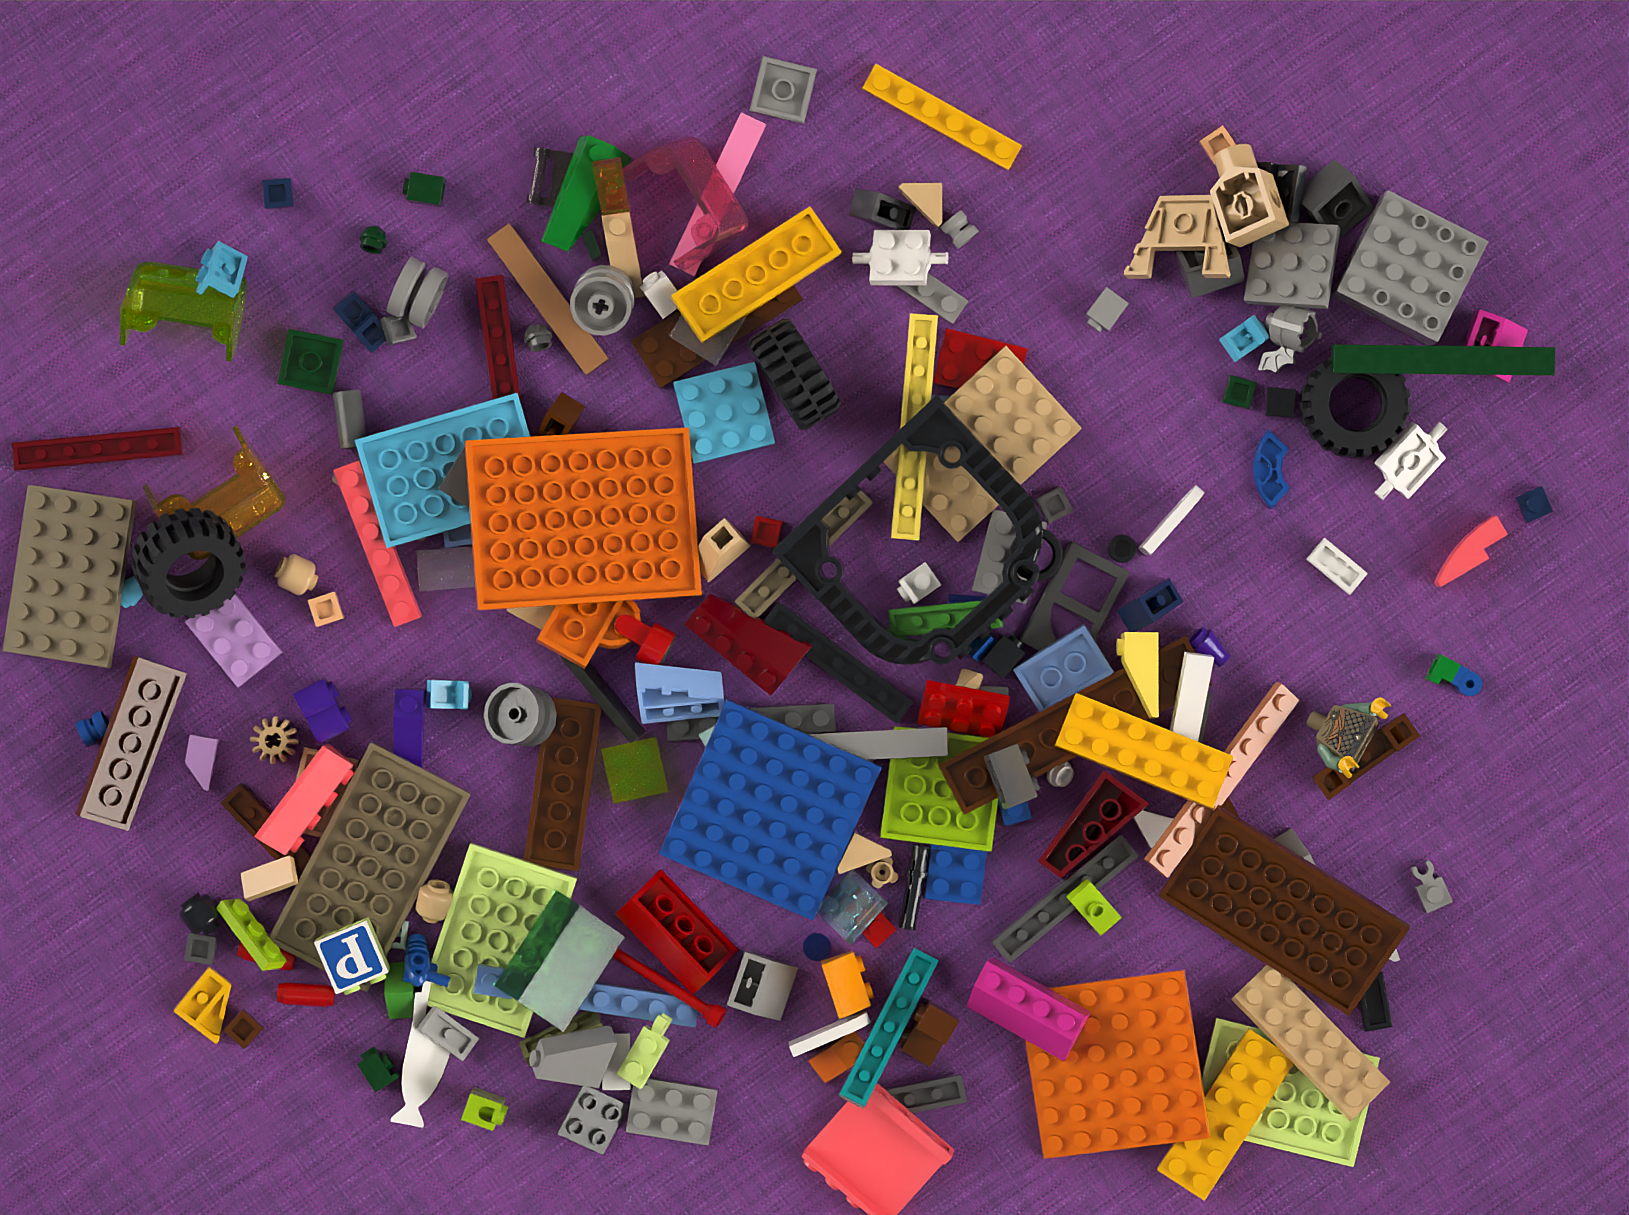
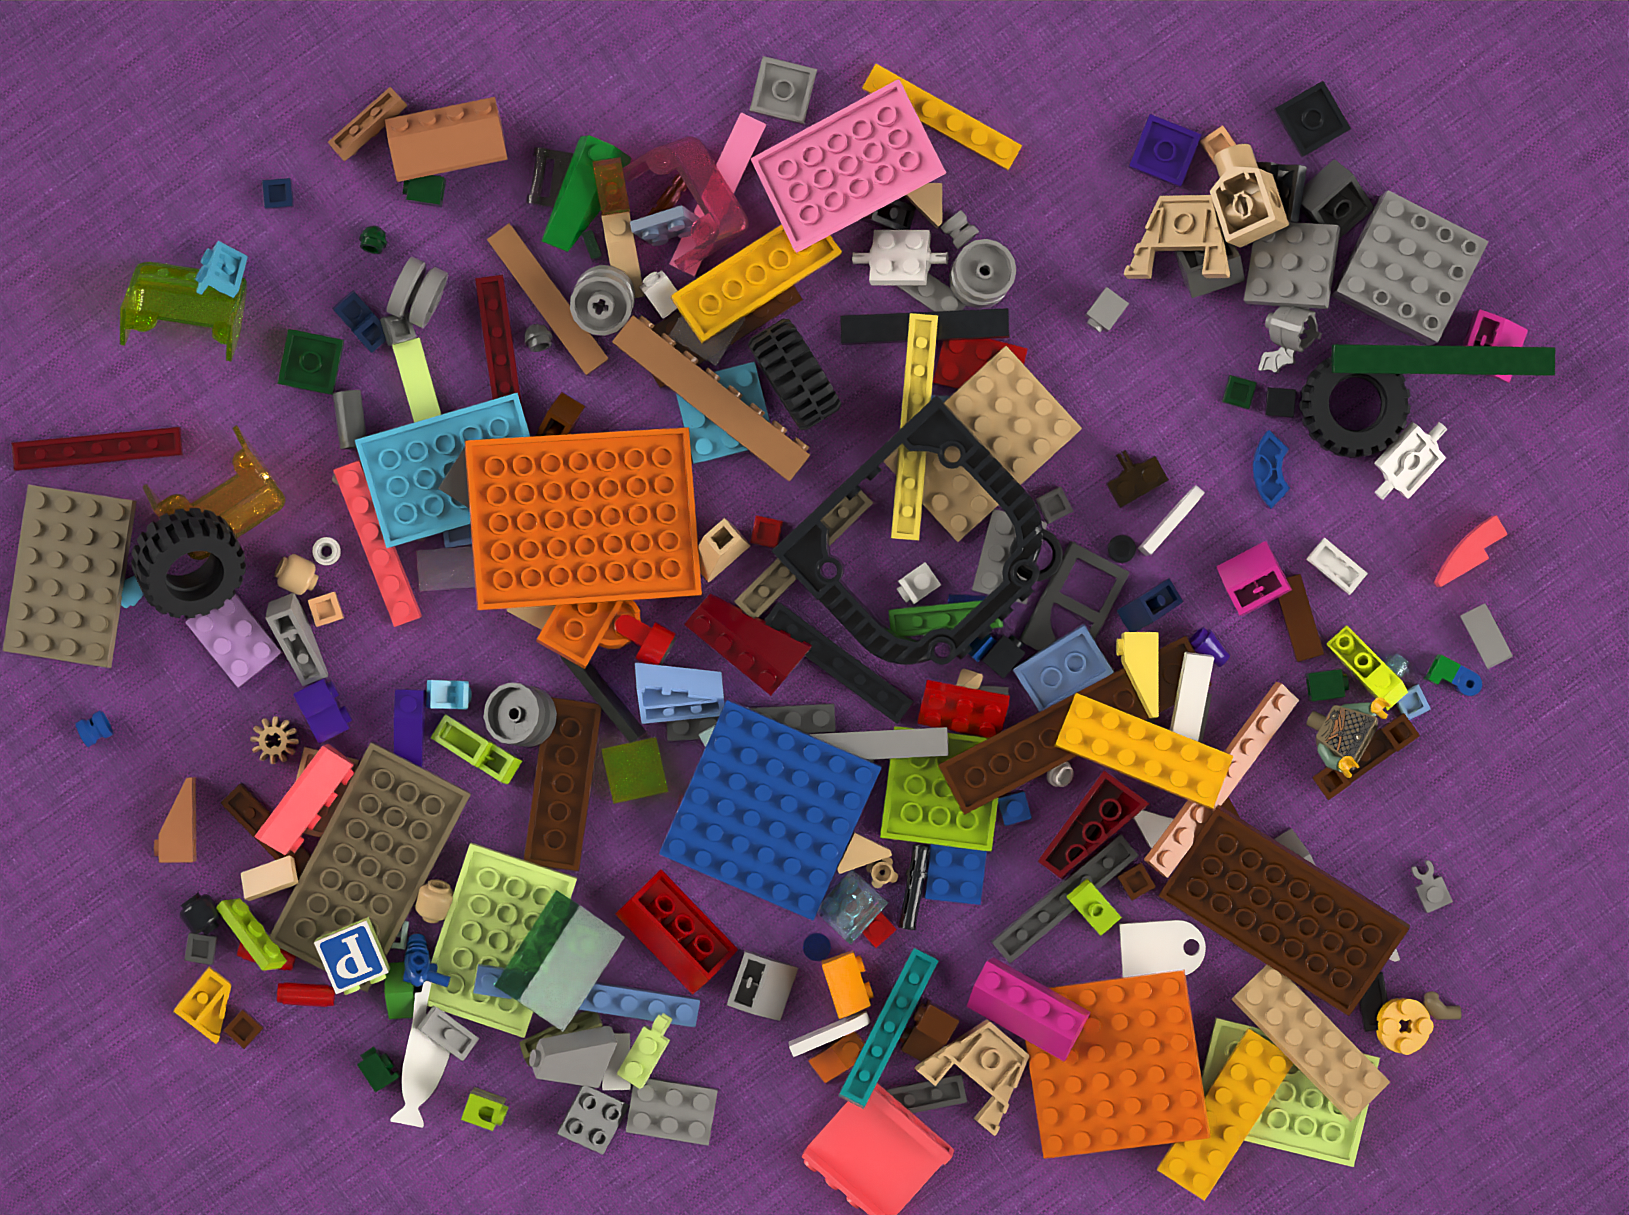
(131, 743): plate -> none
(178, 832): none -> nougat slope
(201, 758): lavender tile -> none
(296, 638): none -> light grey slope
(320, 544): none -> white plate
(367, 124): none -> medium nougat plate
(417, 379): none -> yellowish green tile
(446, 139): none -> nougat slope
(476, 749): none -> lime slope
(664, 225): none -> sand blue plate
(670, 195): none -> reddish brown axle
(711, 398): none -> medium nougat brick
(712, 1013): red piece -> none
(848, 165): none -> bright pink plate
(950, 326): none -> black tile
(983, 289): none -> light grey wheel
(989, 1060): none -> tan wing
(1011, 776): dark grey slope -> none
(1135, 479): none -> dark brown plate
(1136, 881): none -> reddish brown plate
(1158, 947): none -> white tile
(1165, 150): none -> dark purple plate
(1244, 338): medium azure bracket -> none
(1253, 578): none -> dark pink slope
(1300, 621): none -> reddish brown tile
(1312, 119): none -> black plate
(1326, 684): none -> dark green brick
(1367, 667): none -> neon yellow slope
(1397, 664): none -> clear light blue plate
(1413, 702): none -> light blue tile
(1418, 1025): none -> yellow plate
(1438, 1009): none -> dark tan arm
(1486, 636): none -> light grey slope
(1533, 504): dark blue plate -> none

